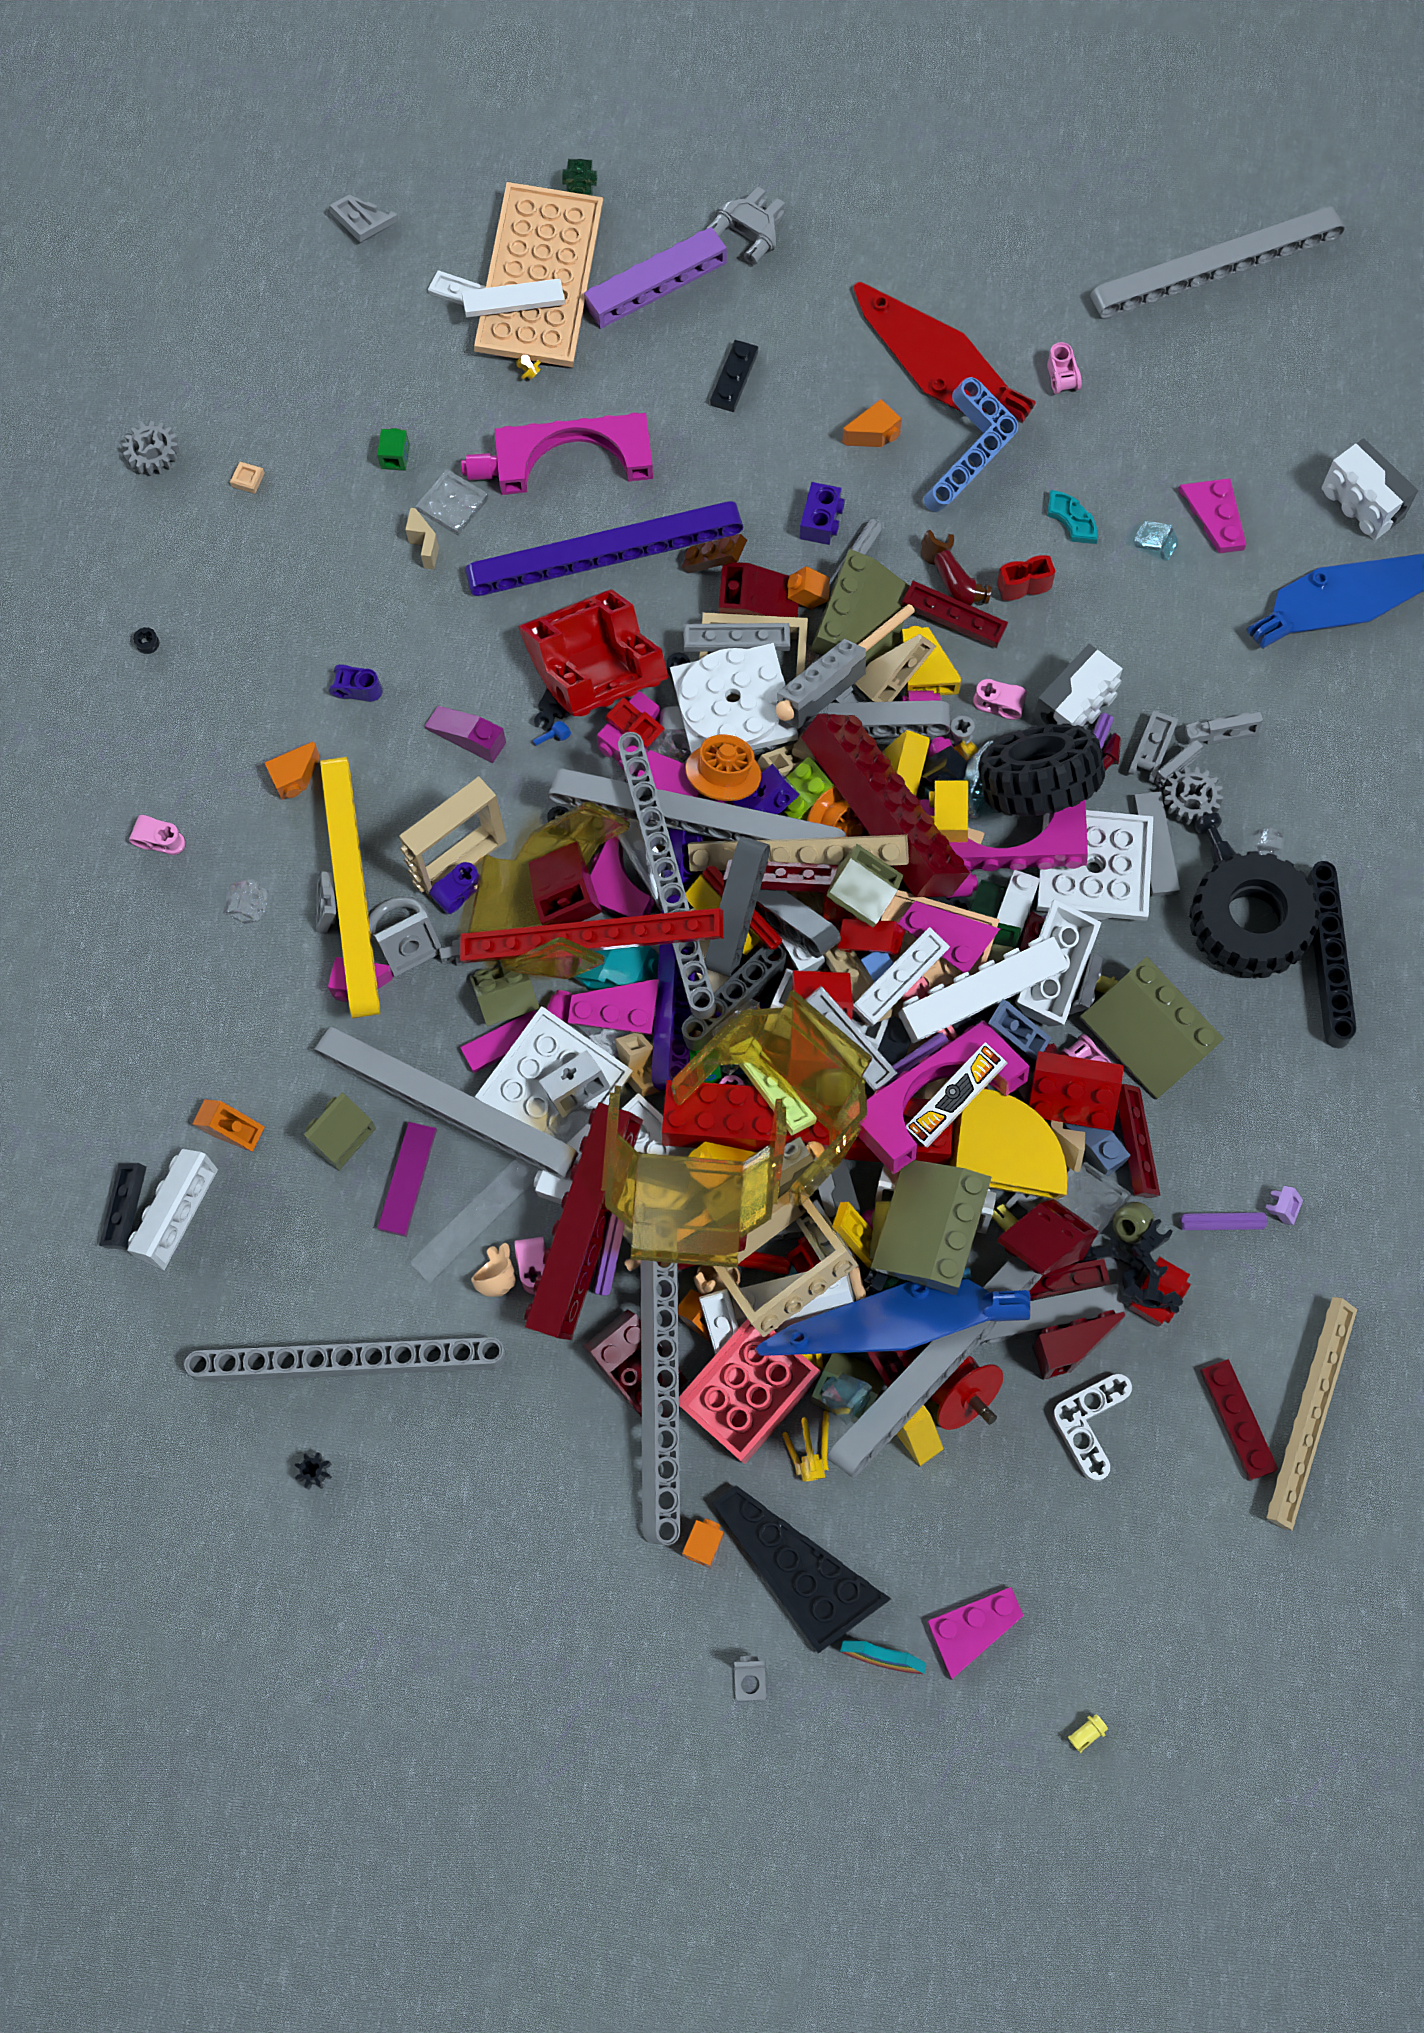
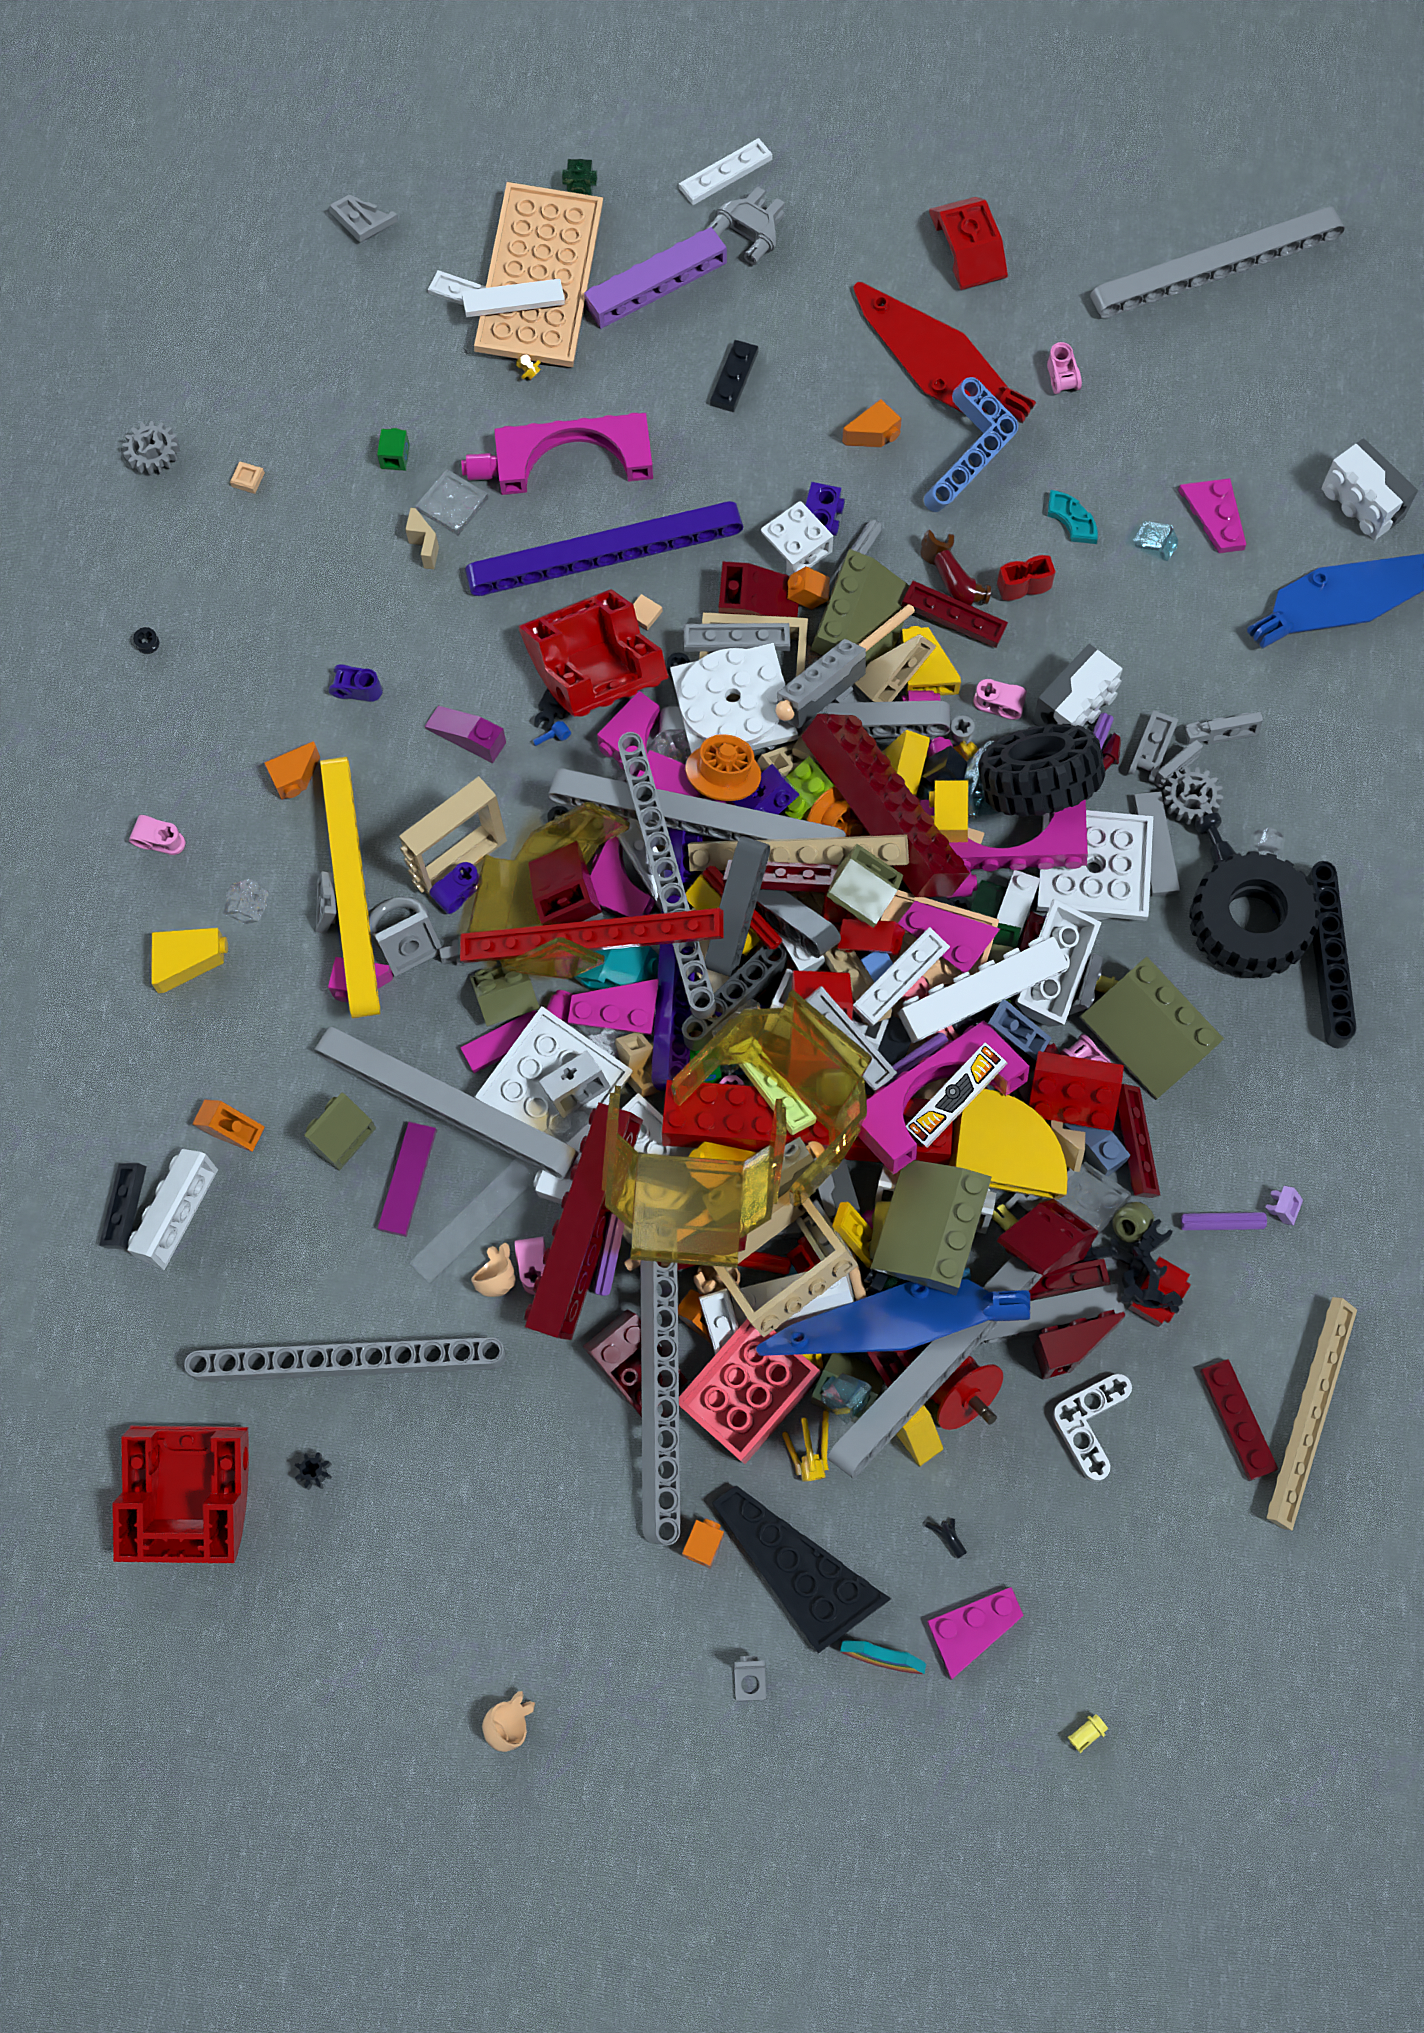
(181, 1494): none -> red slope
(185, 955): none -> yellow slope
(506, 1723): none -> light nougat piece
(629, 719): red slope -> none
(646, 611): none -> light nougat tile
(714, 553): reddish brown plate -> none
(725, 171): none -> white tile
(799, 538): none -> white bracket
(949, 1534): none -> black bar
(973, 241): none -> red slope

